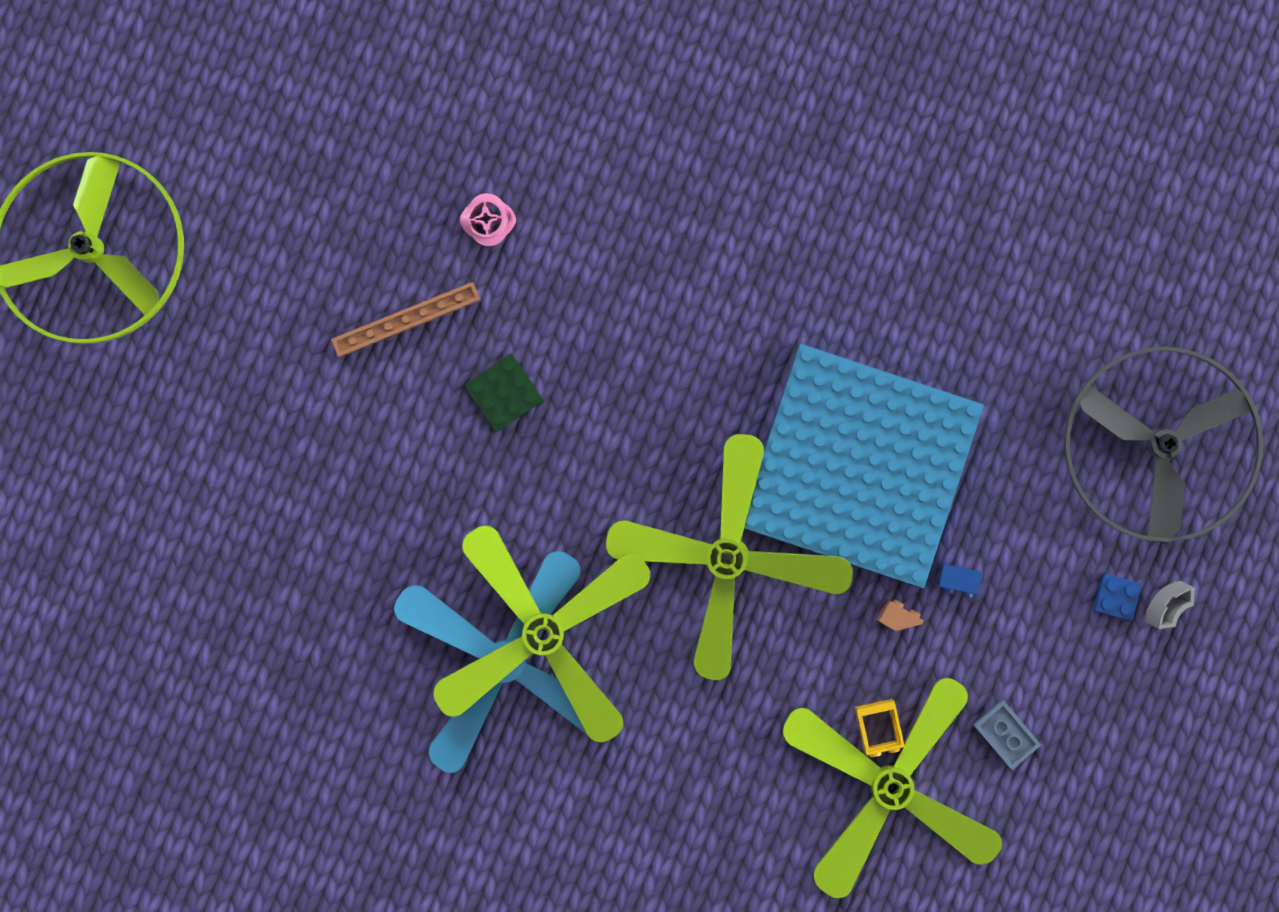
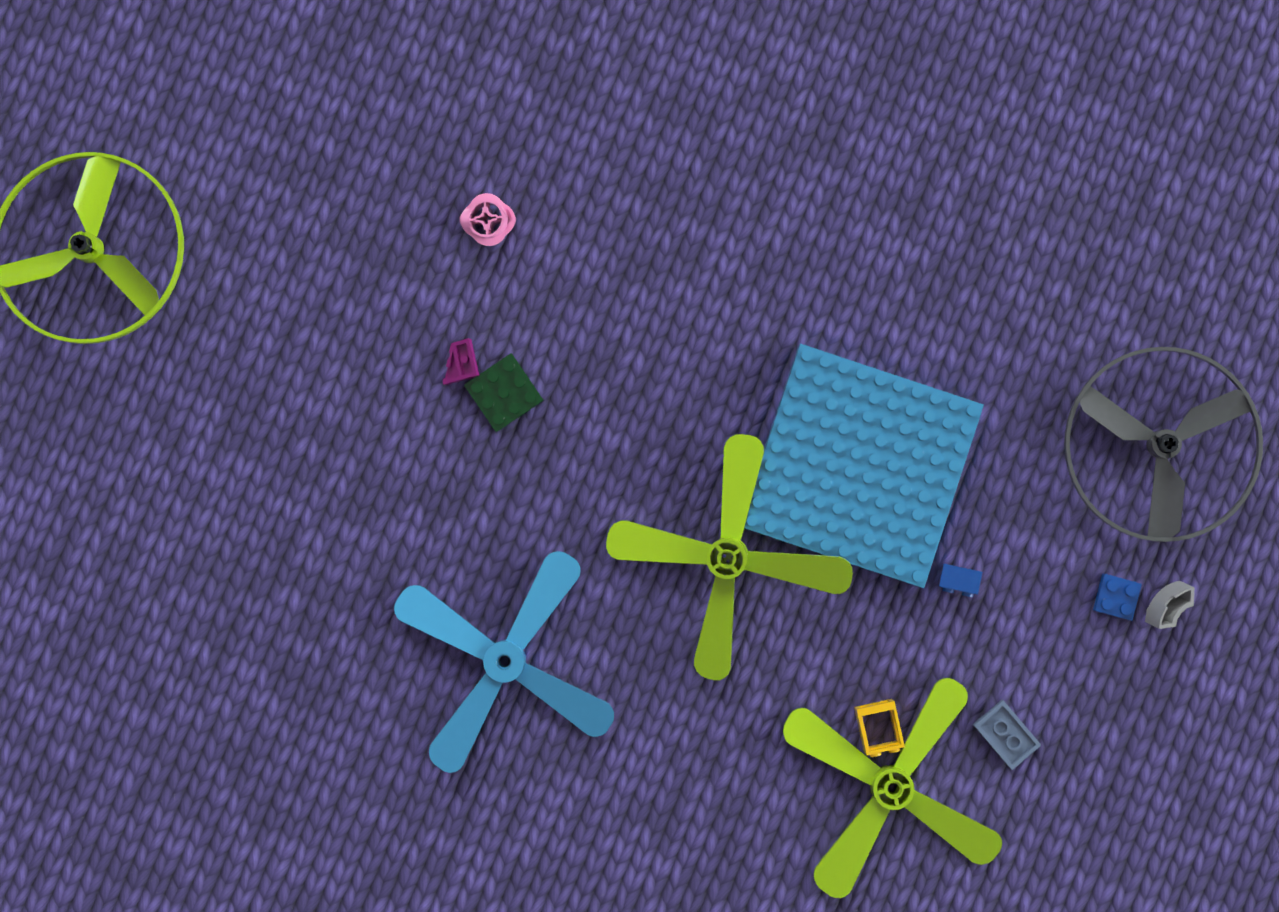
(405, 319): nougat plate -> none
(461, 363): none -> magenta wing
(466, 686): lime piece -> none
(898, 618): nougat slope -> none

